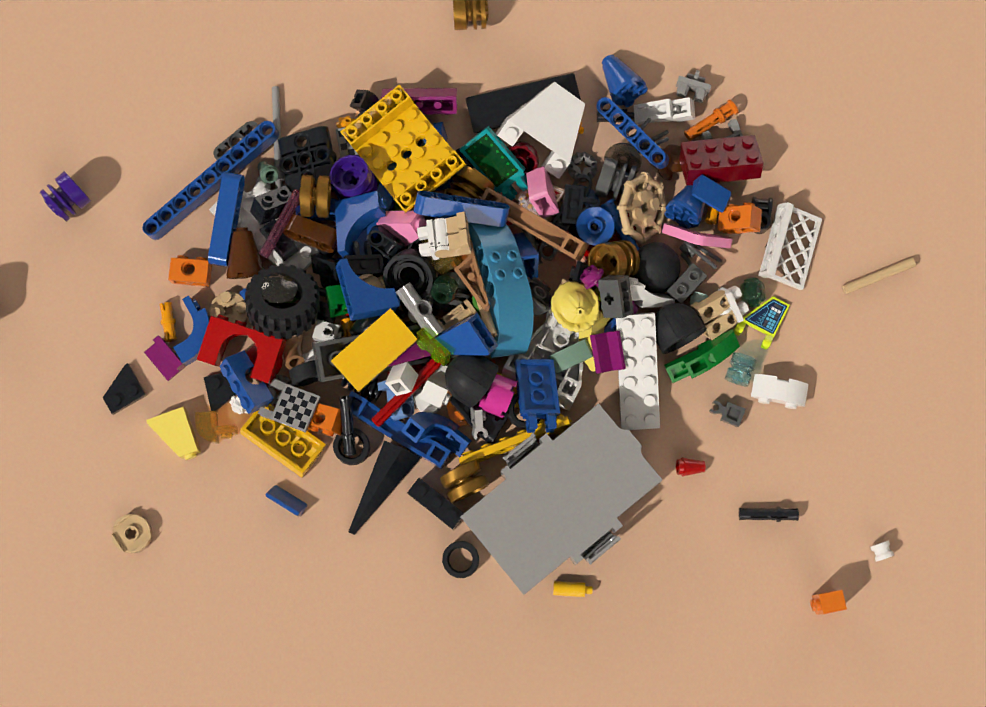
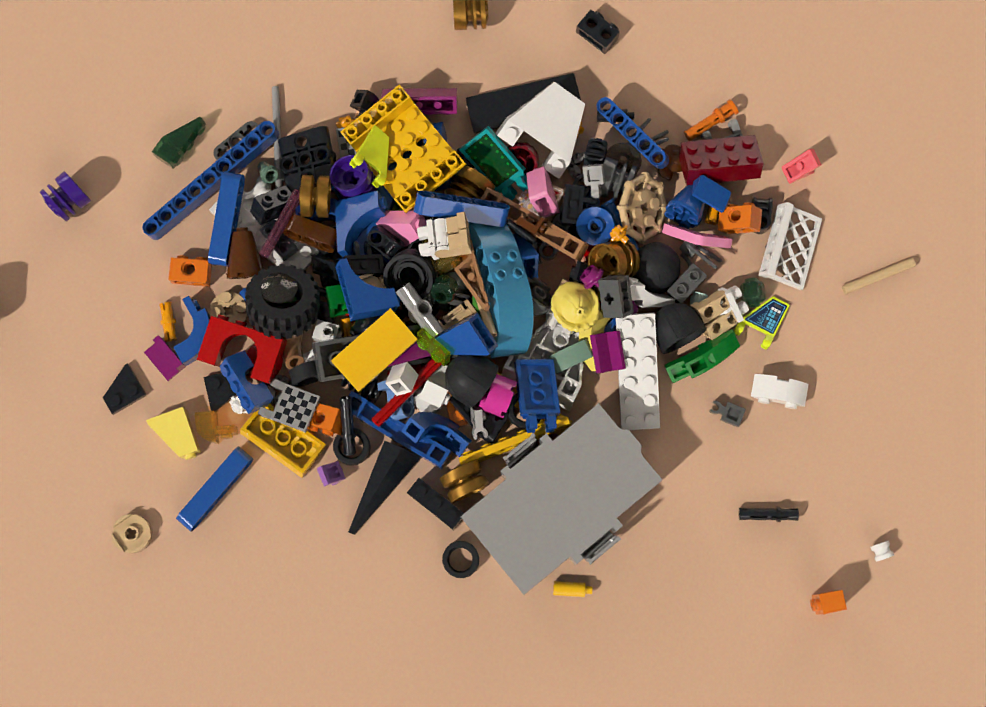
(176, 143): none -> clear green slope
(214, 488): none -> blue beam
(286, 500): blue slope -> none
(331, 473): none -> medium lavender bracket
(375, 153): none -> neon yellow flag
(521, 231): none -> black pin
(529, 224): none -> reddish brown bracket
(594, 34): none -> black brick
(595, 151): none -> black gear
(595, 177): none -> light grey plate
(618, 233): none -> light orange plant
(622, 81): blue cone -> none
(665, 111): white slope -> none
(689, 466): red cone -> none
(695, 84): light grey hips -> none
(740, 369): clear light blue wheel -> none
(801, 166): none -> coral slope

